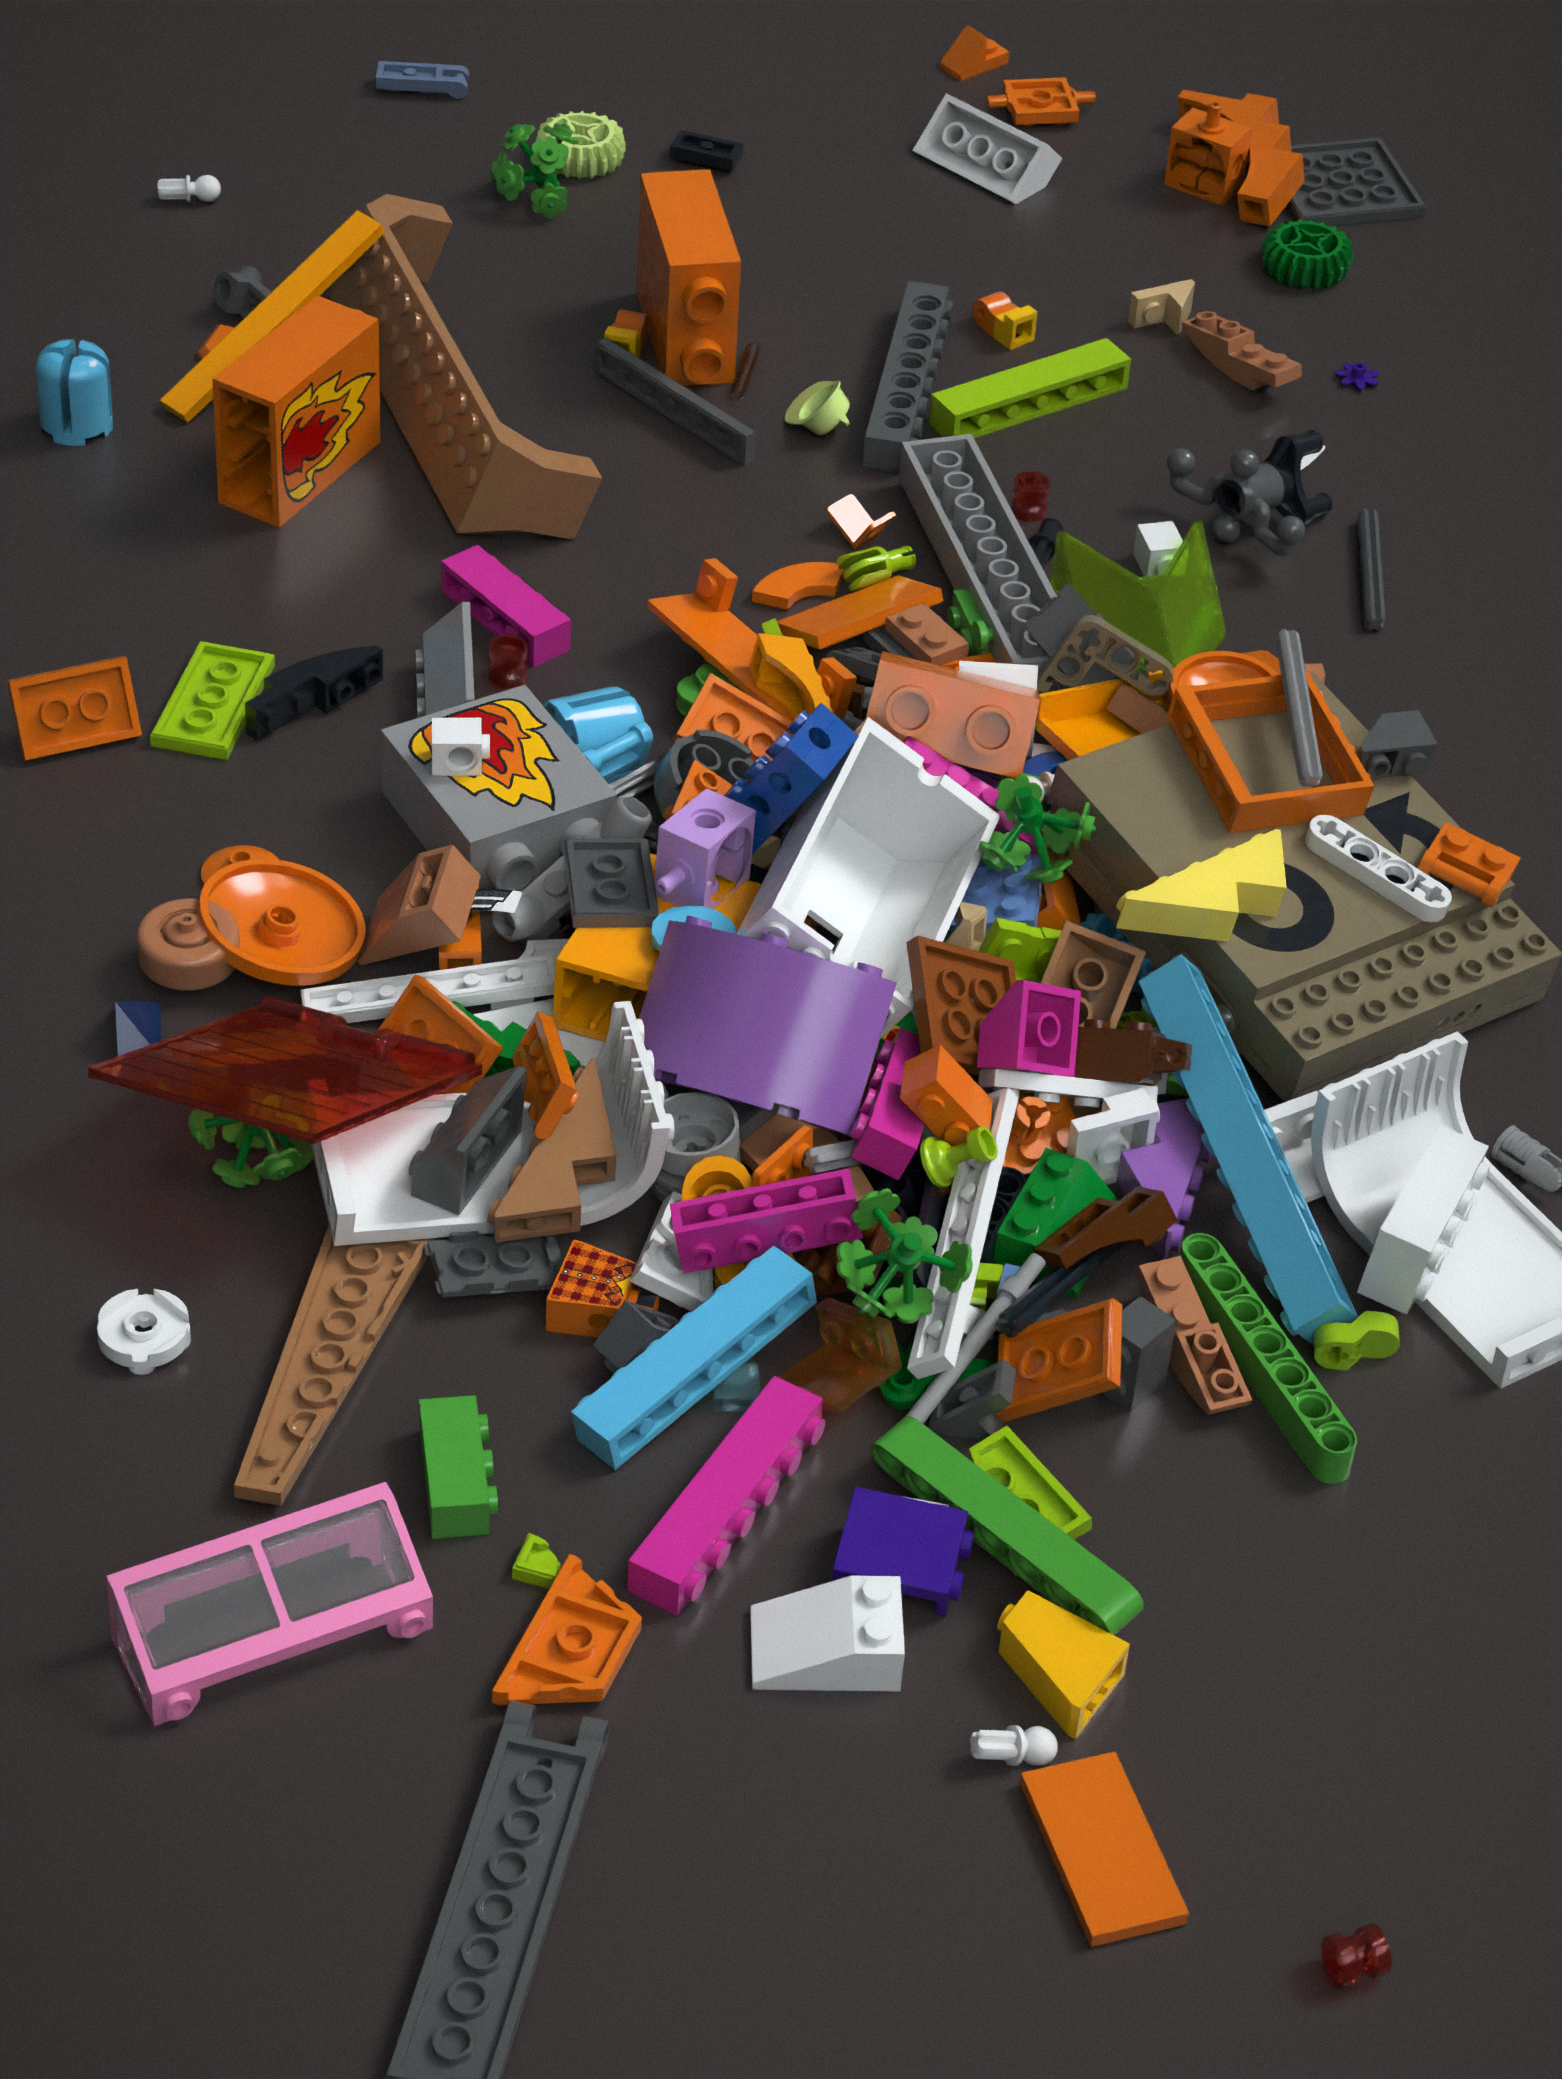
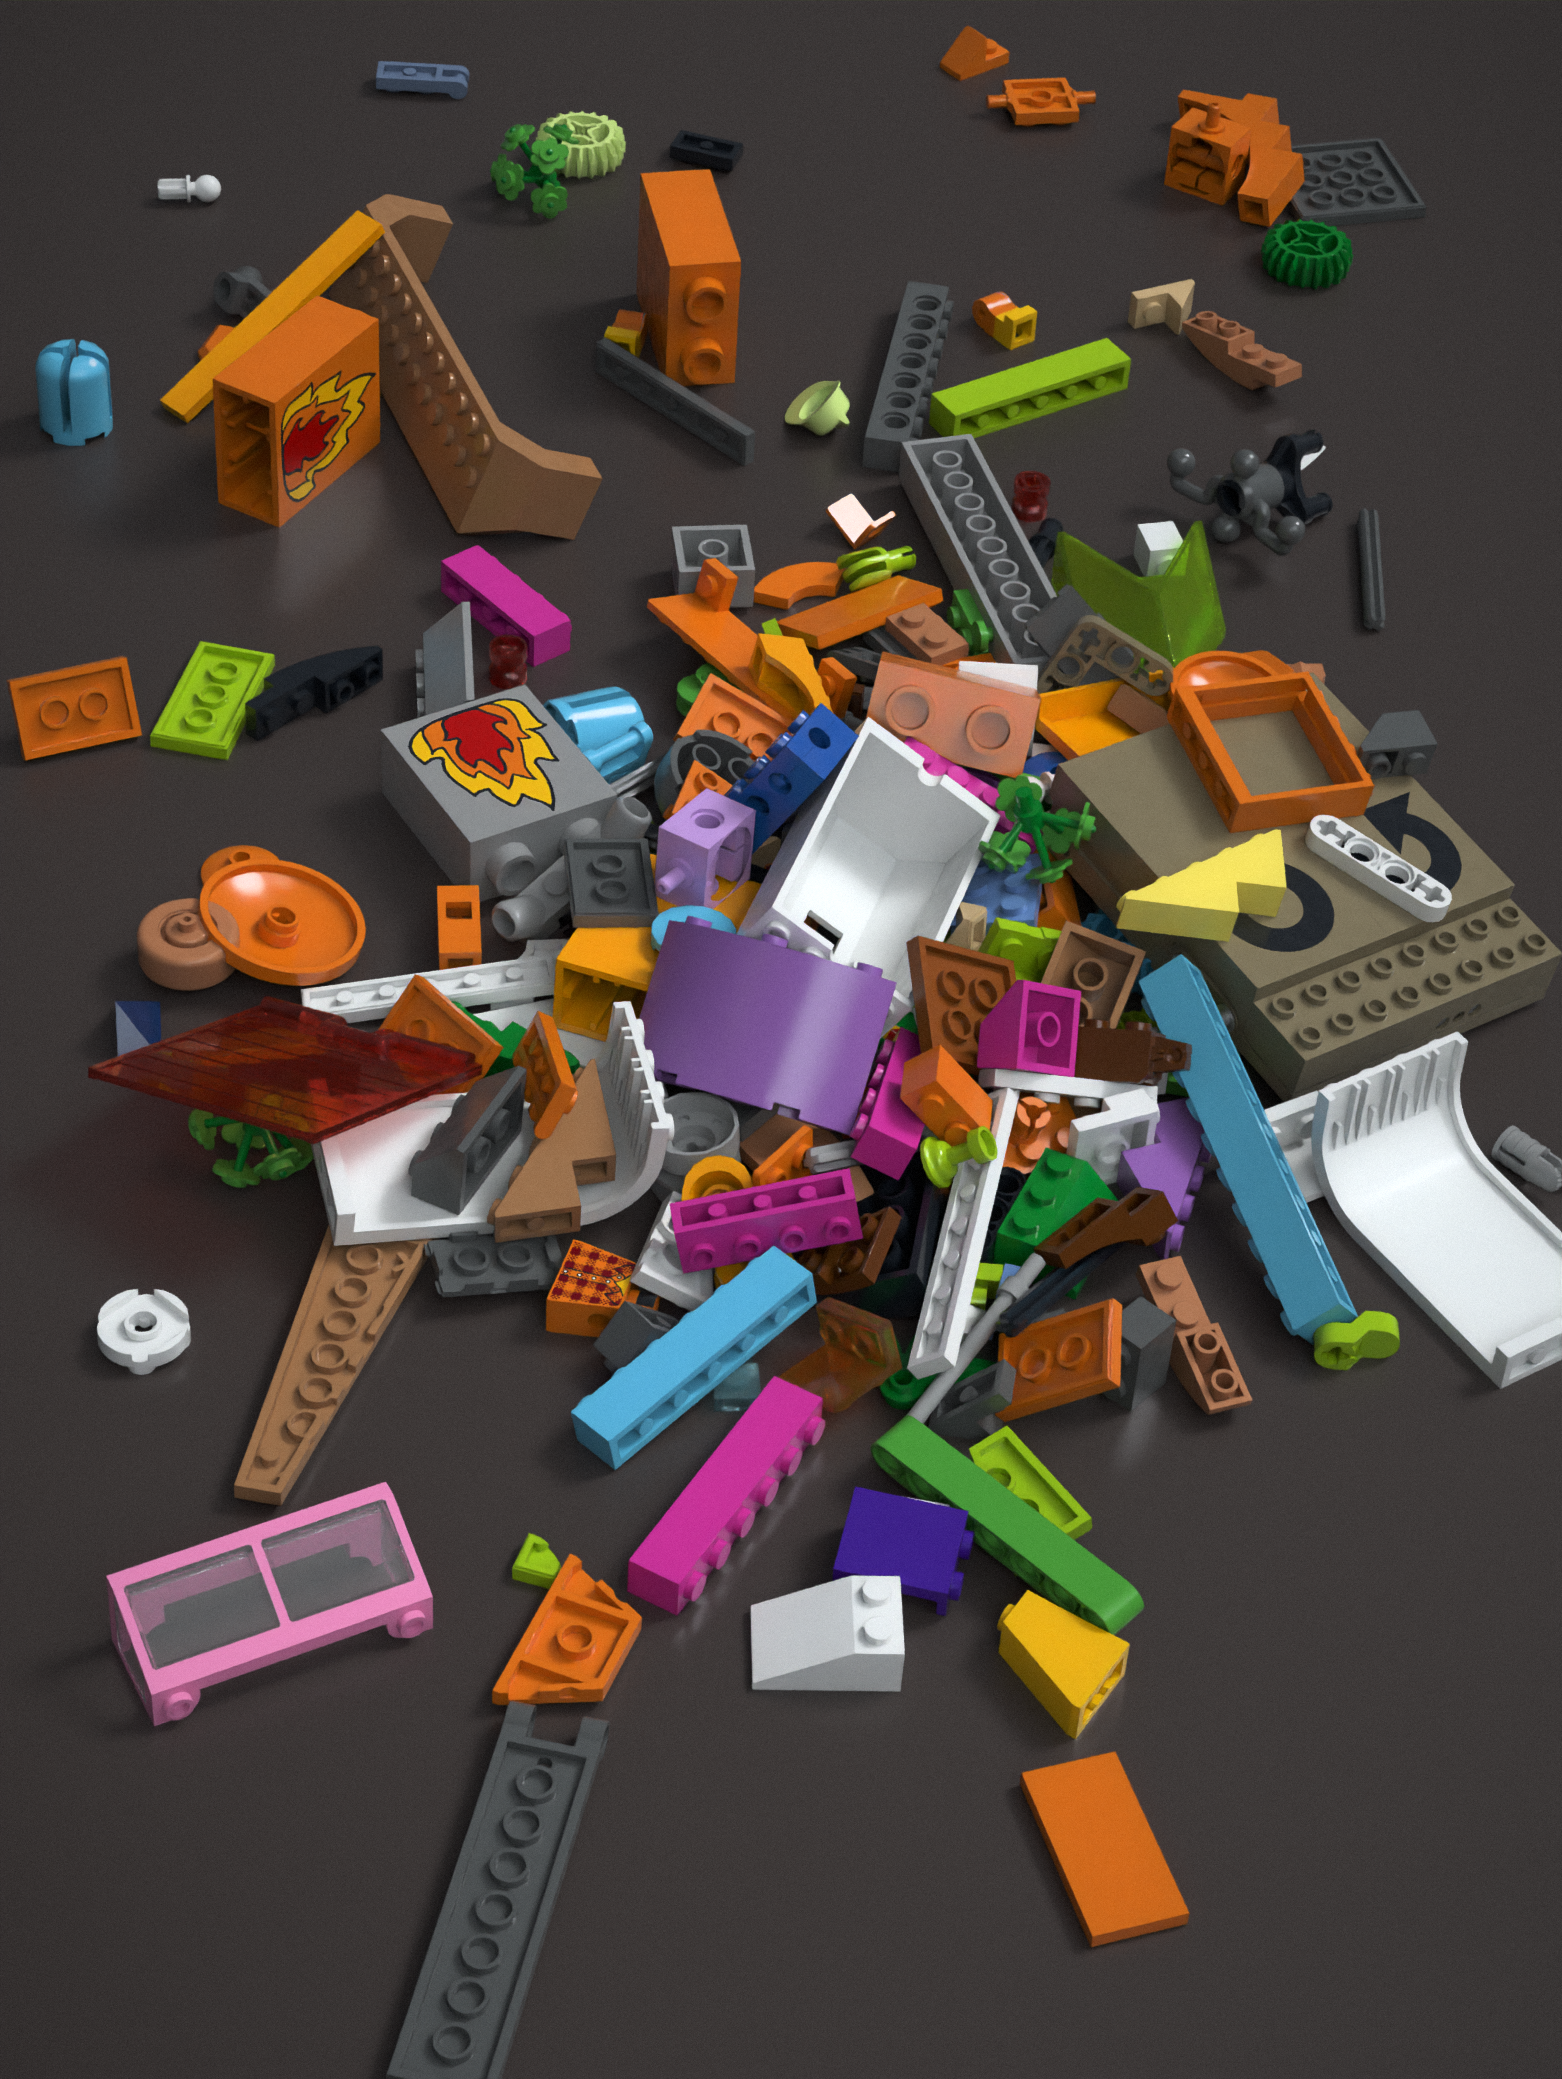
(422, 906): nougat slope -> none
(456, 1467): bright green brick -> none
(458, 747): white brick -> none
(496, 900): sticker -> none
(724, 542): none -> light grey brick
(747, 372): reddish brown piece -> none
(909, 1248): bright green plant -> none
(987, 151): white slope -> none
(1034, 1745): white axle -> none
(1271, 1362): bright green beam -> none
(1299, 708): light grey axle -> none
(1356, 1955): clear red wheel -> none
(1357, 374): dark purple plant -> none
(1425, 1220): white brick -> none
(1469, 863): orange plate -> none

